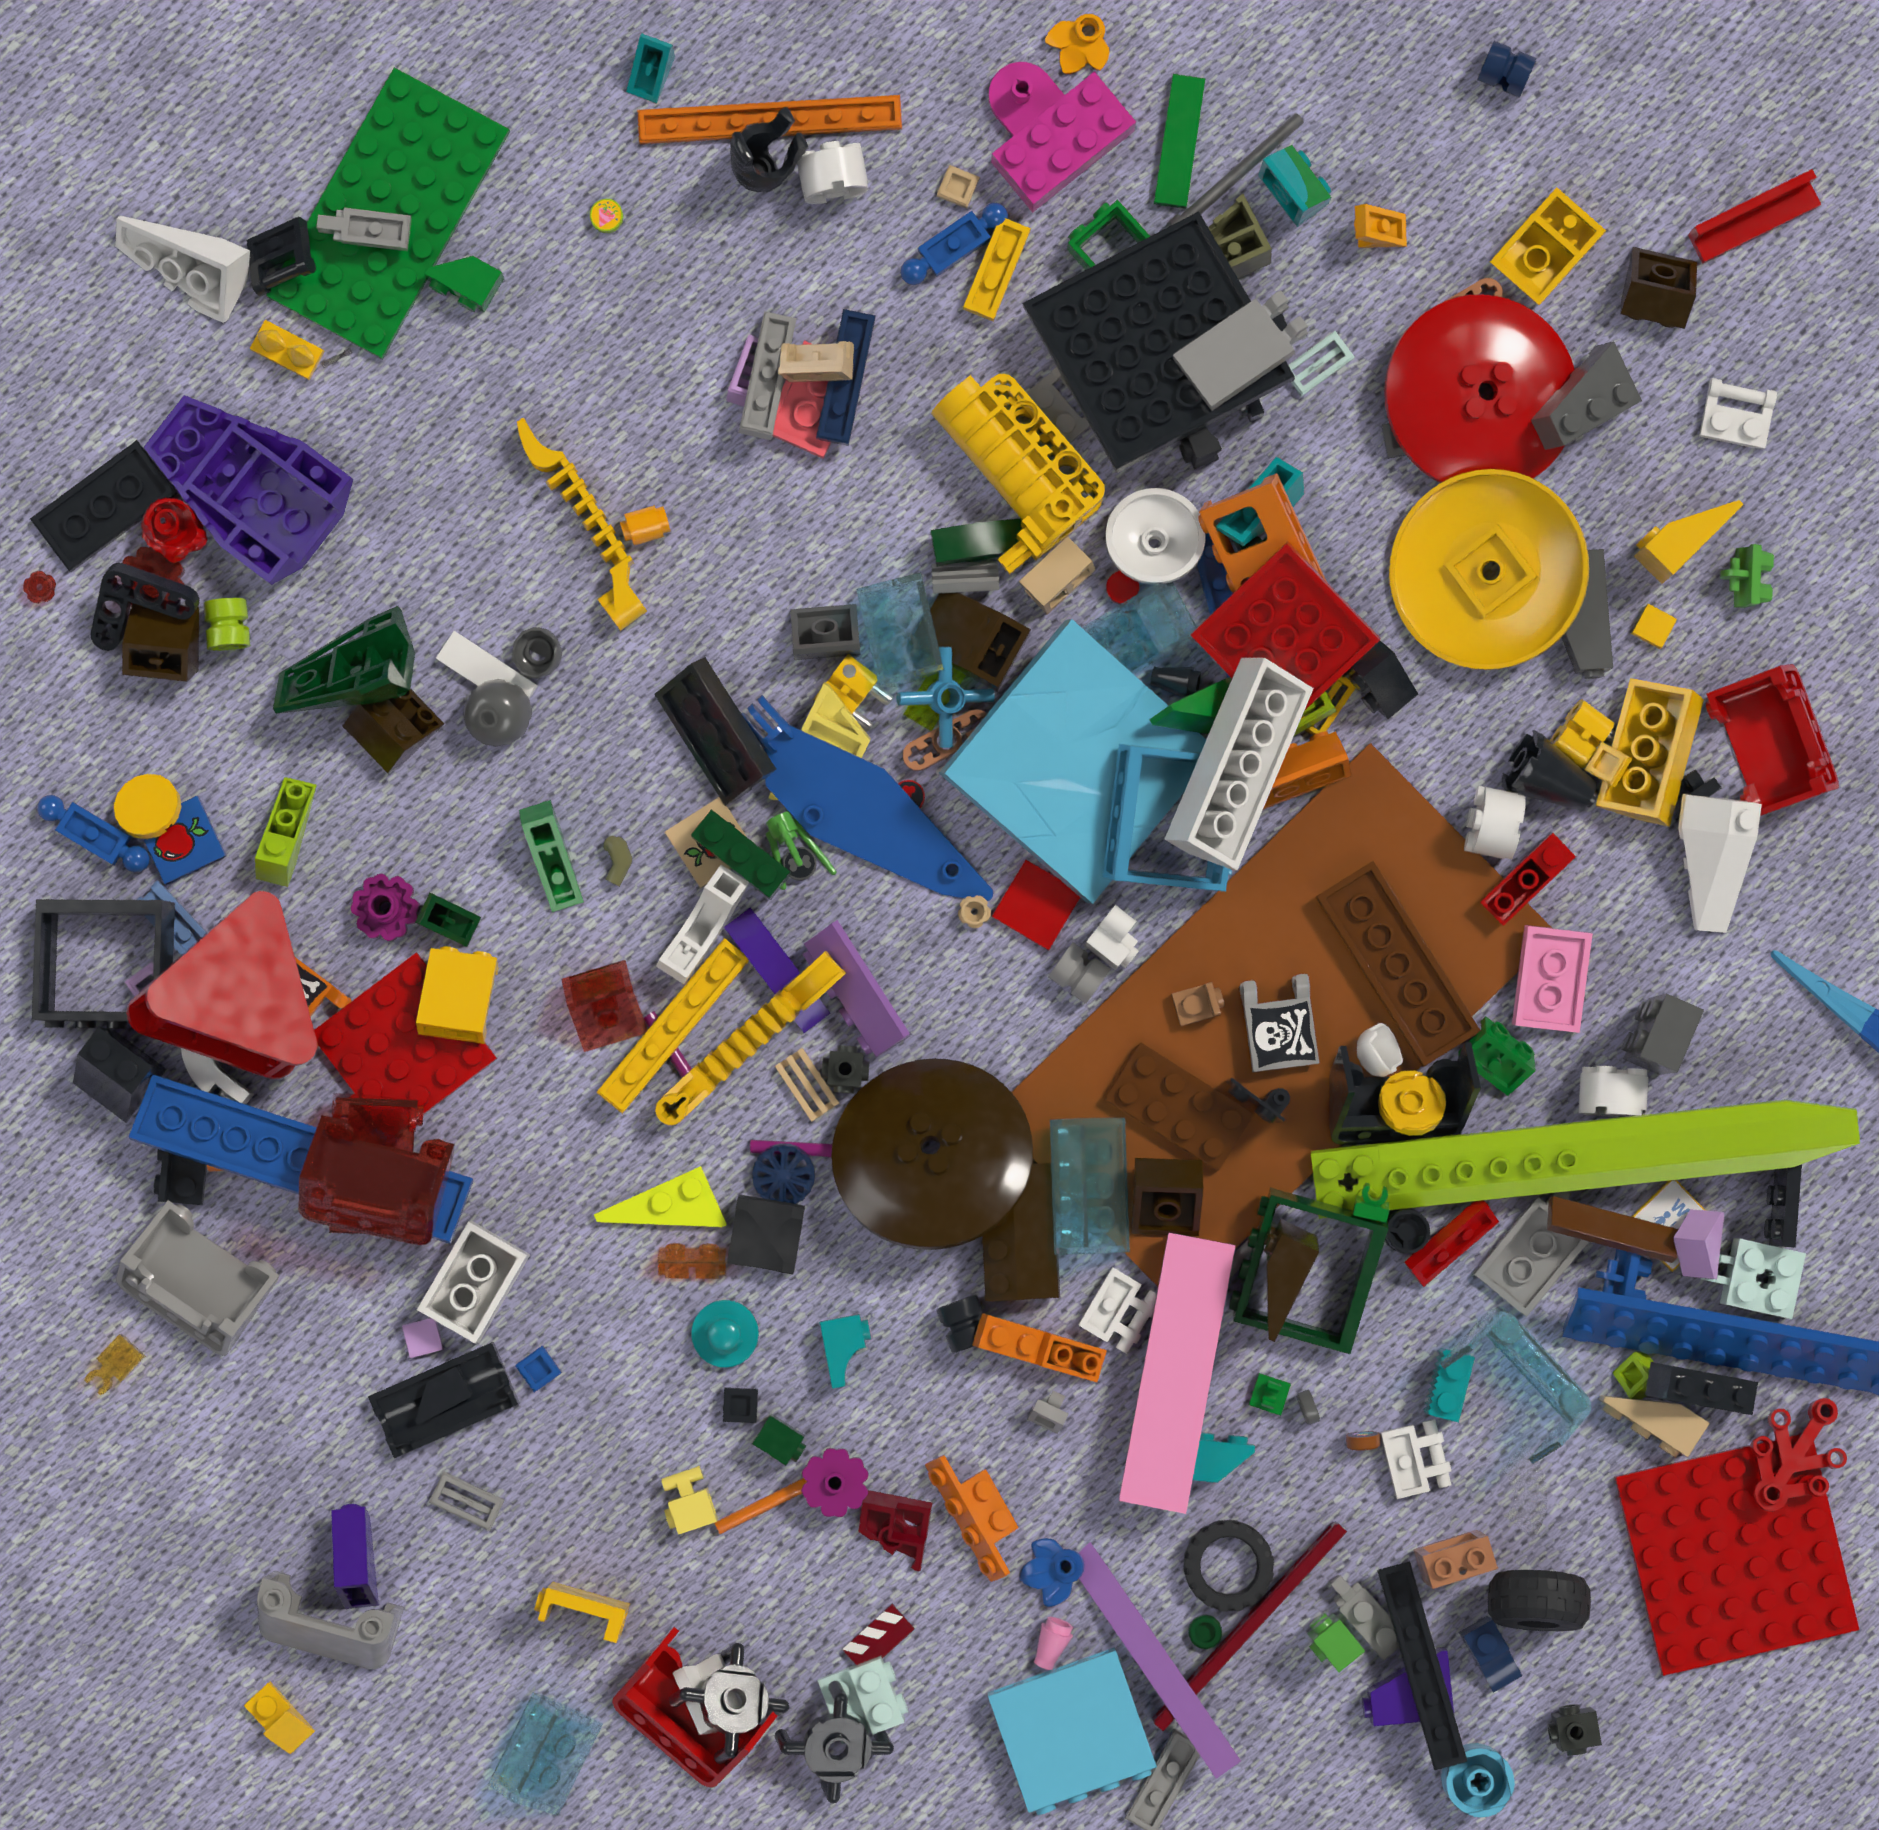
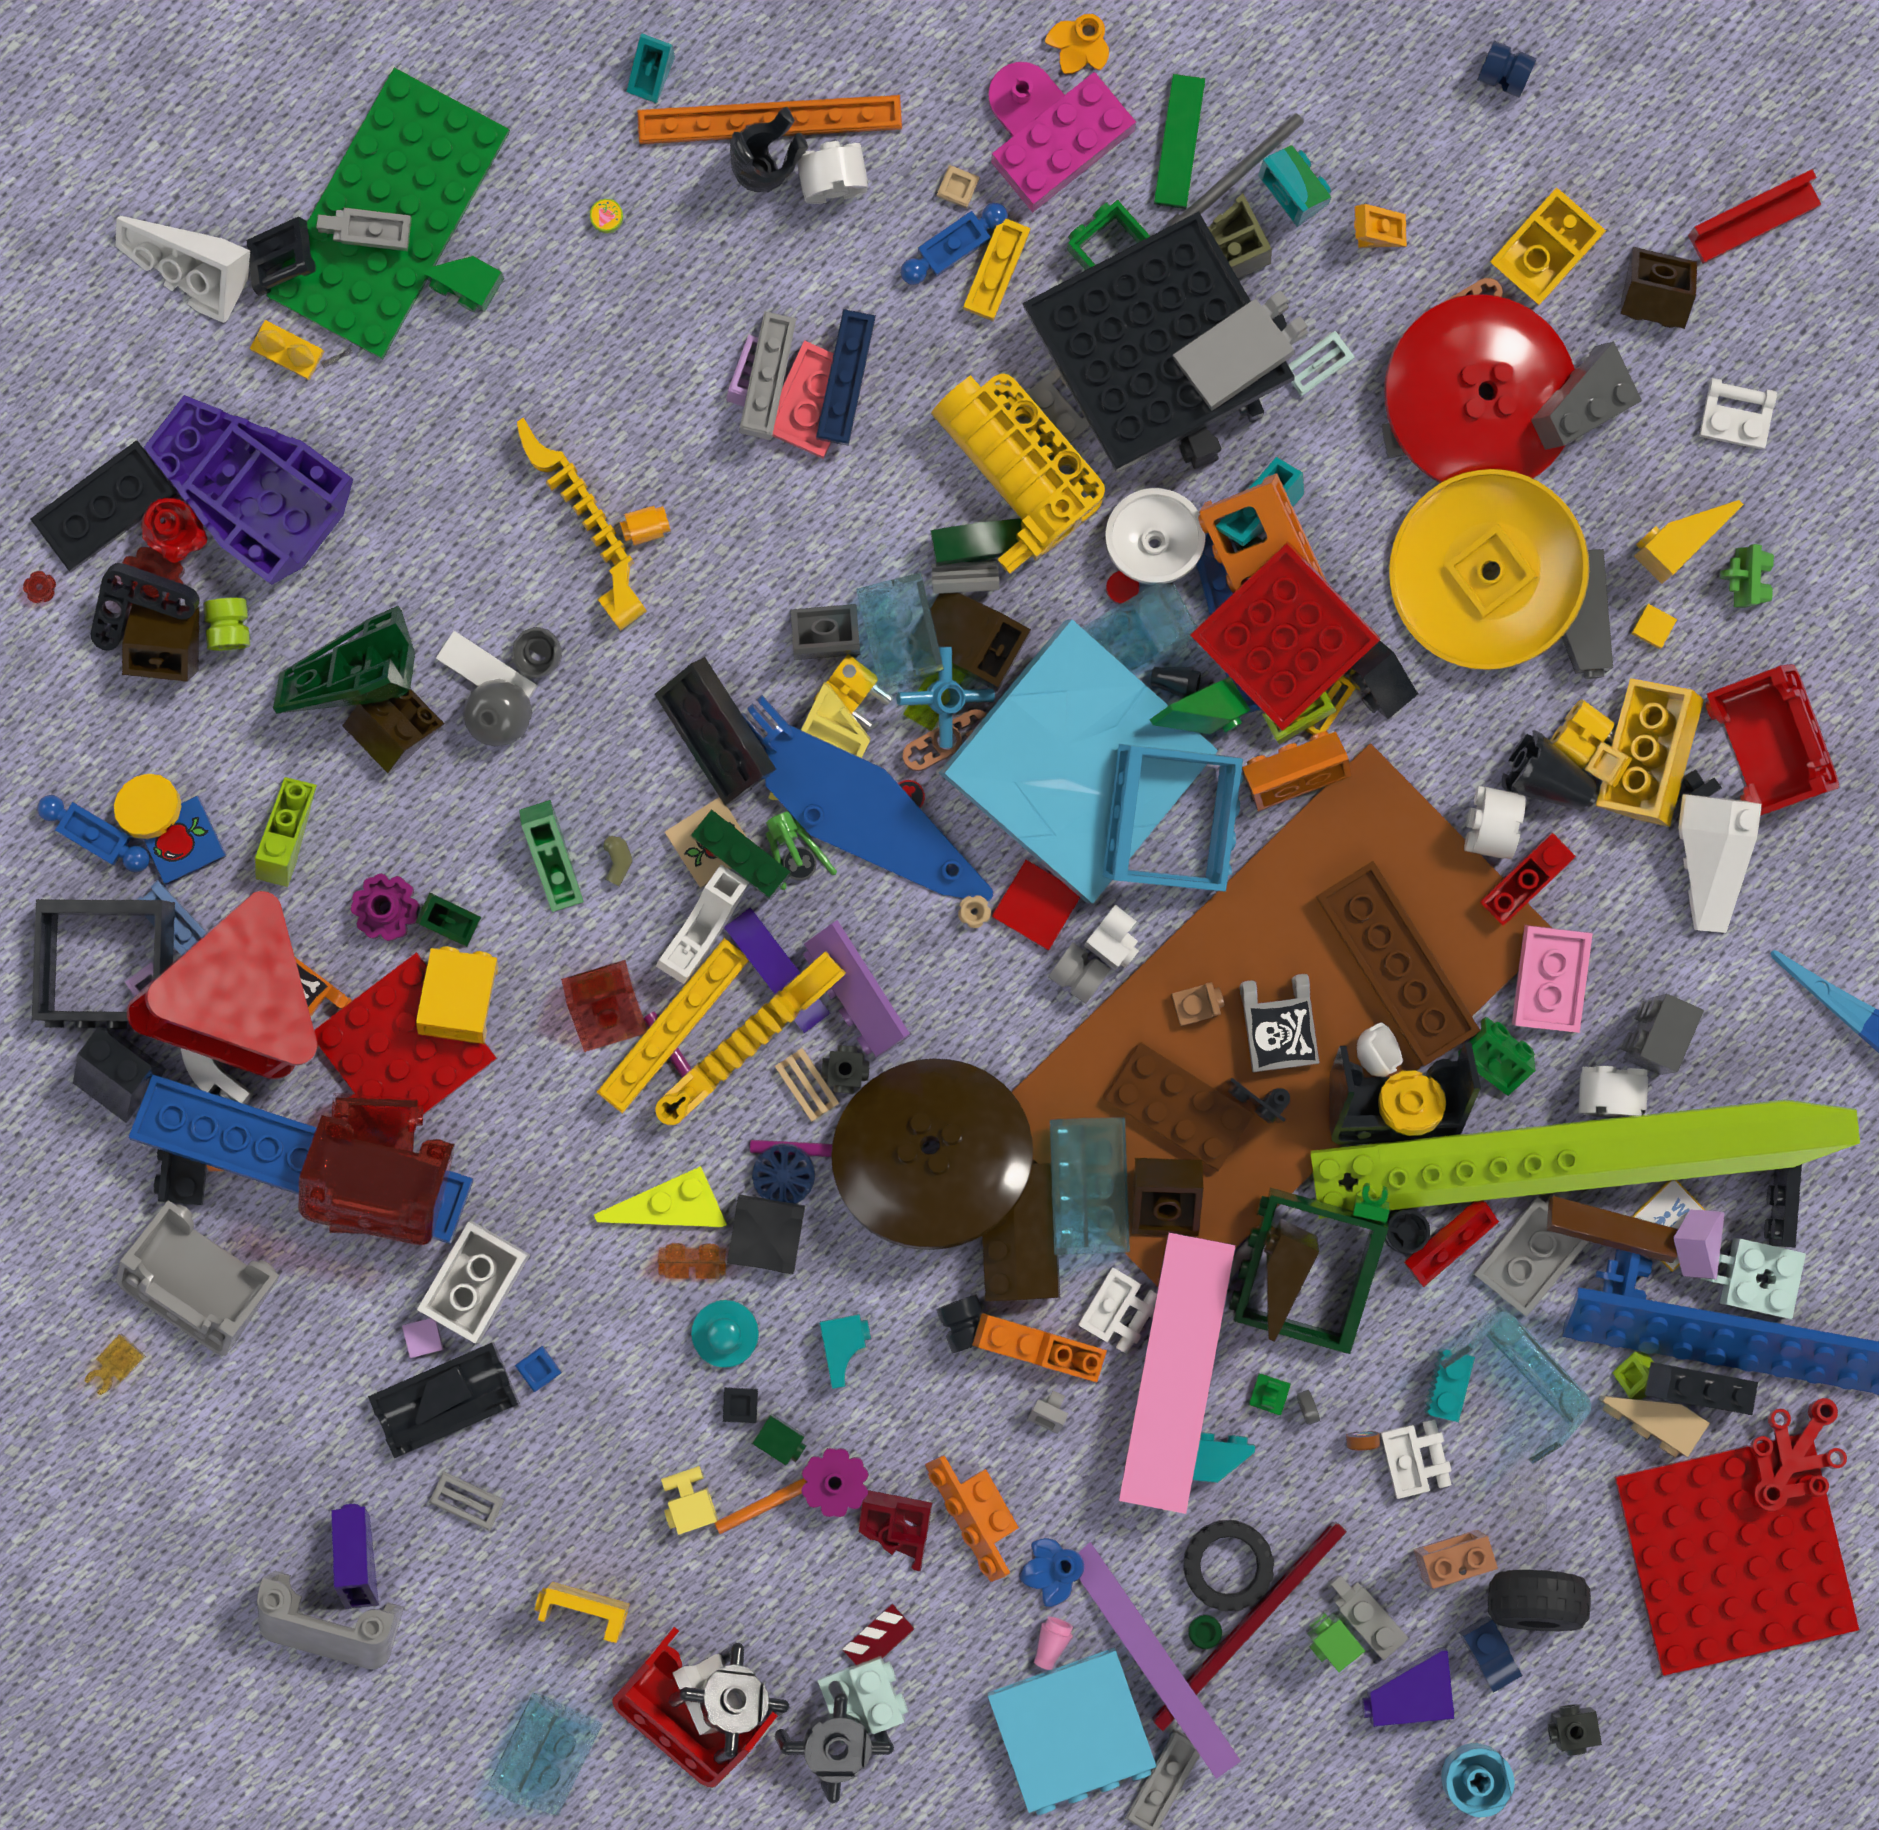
(279, 1718): yellow slope -> none
(816, 362): tan hinge -> none
(1057, 575): tan hinge -> none
(1239, 762): white slope -> none
(1422, 1666): black tile -> none

